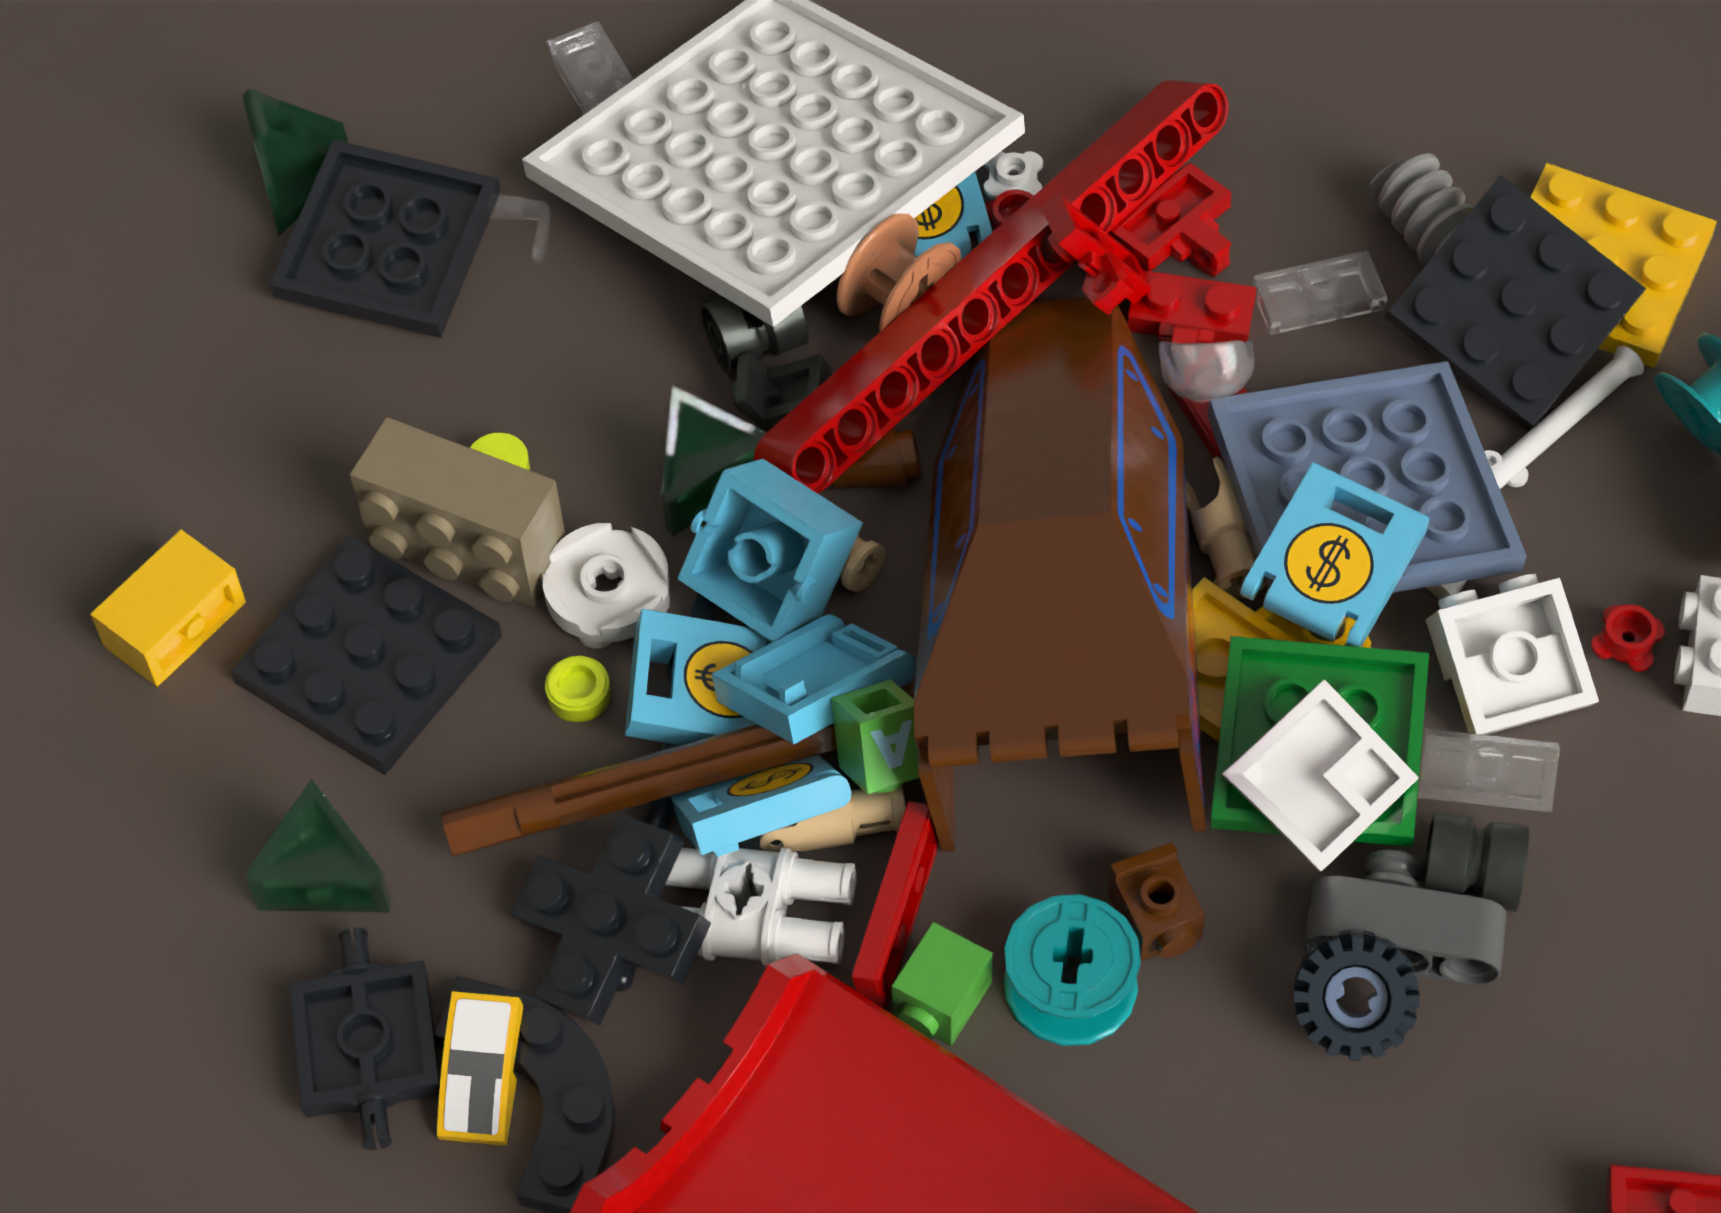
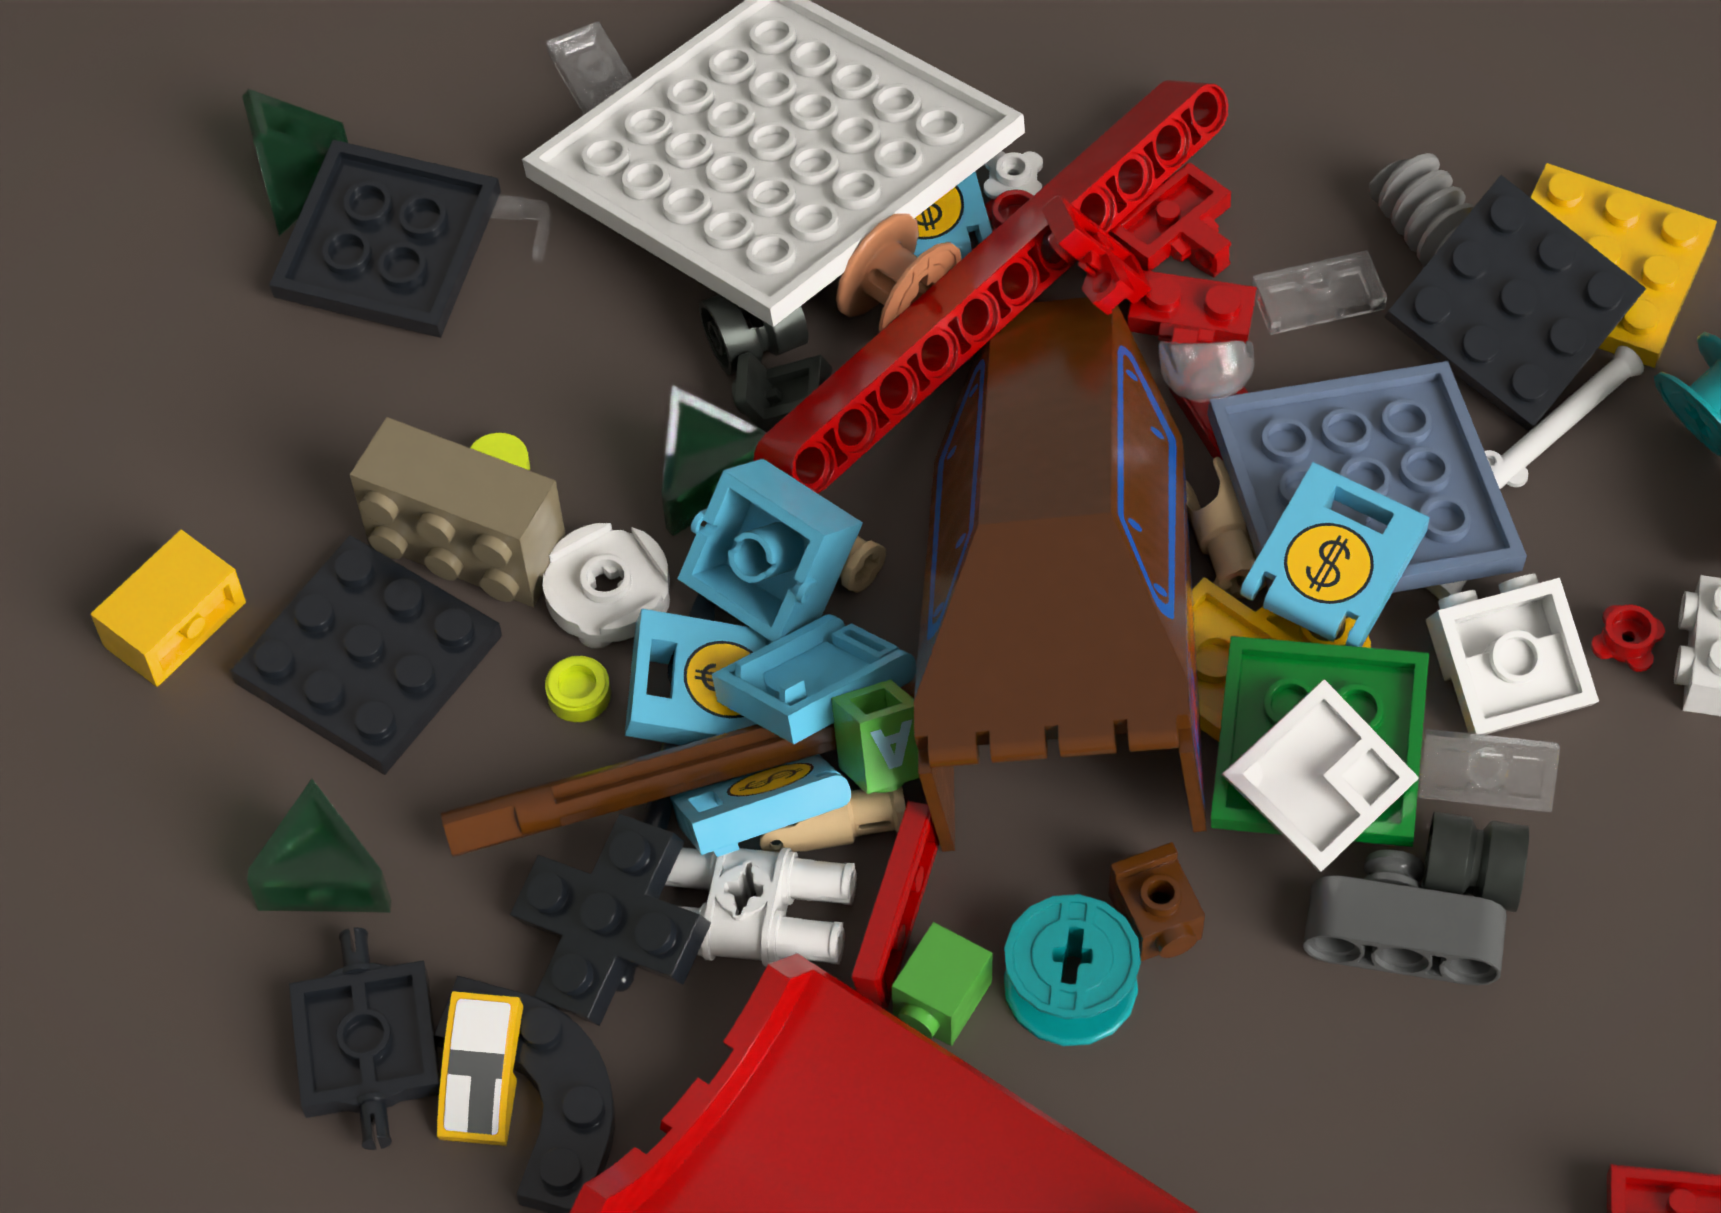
(886, 463): reddish brown cone -> none
(1321, 984): black bush -> none

